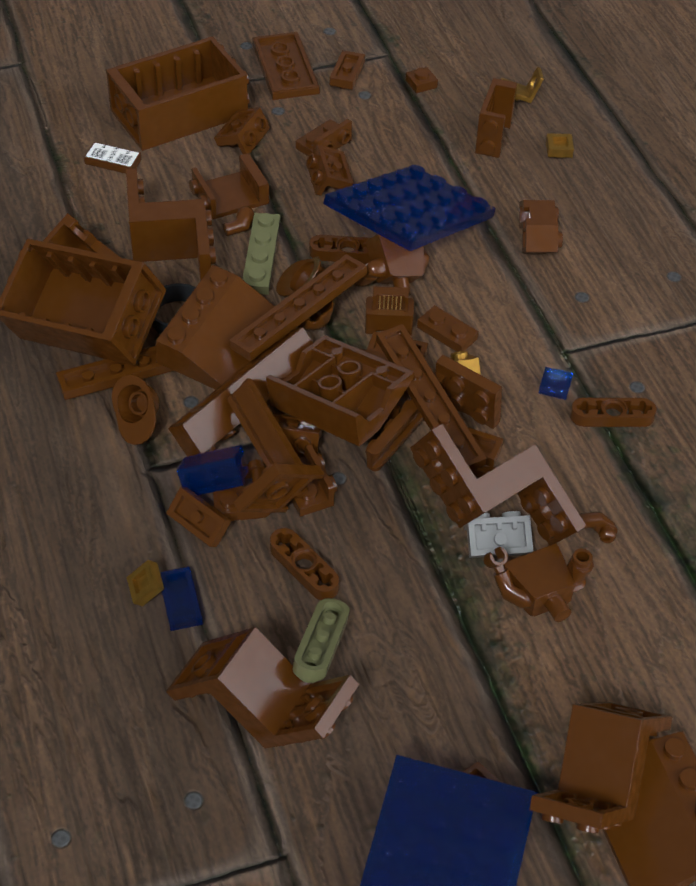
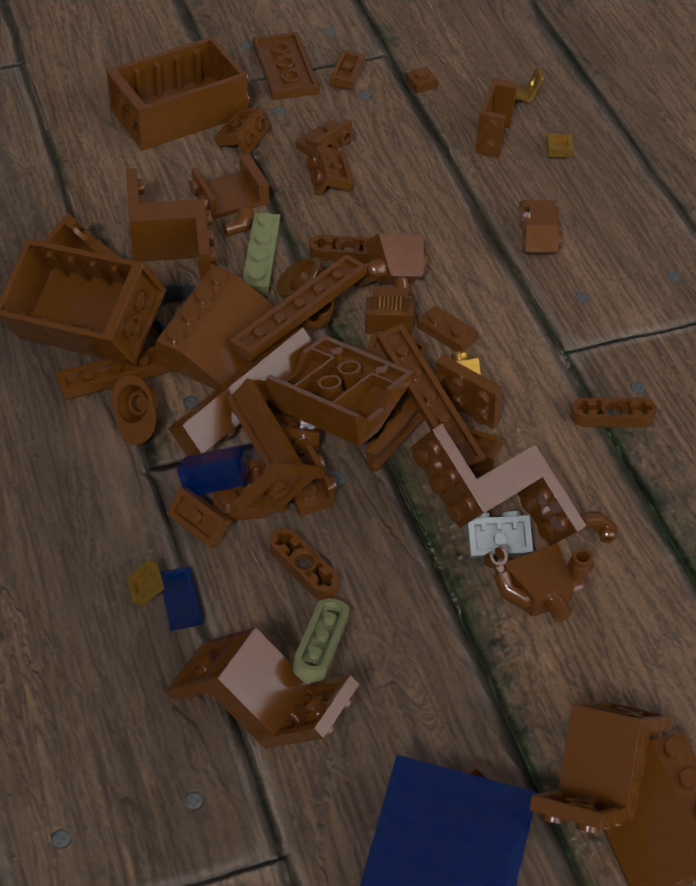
(112, 157): tile -> none
(410, 206): clear blue plate -> none
(555, 383): clear blue tile -> none

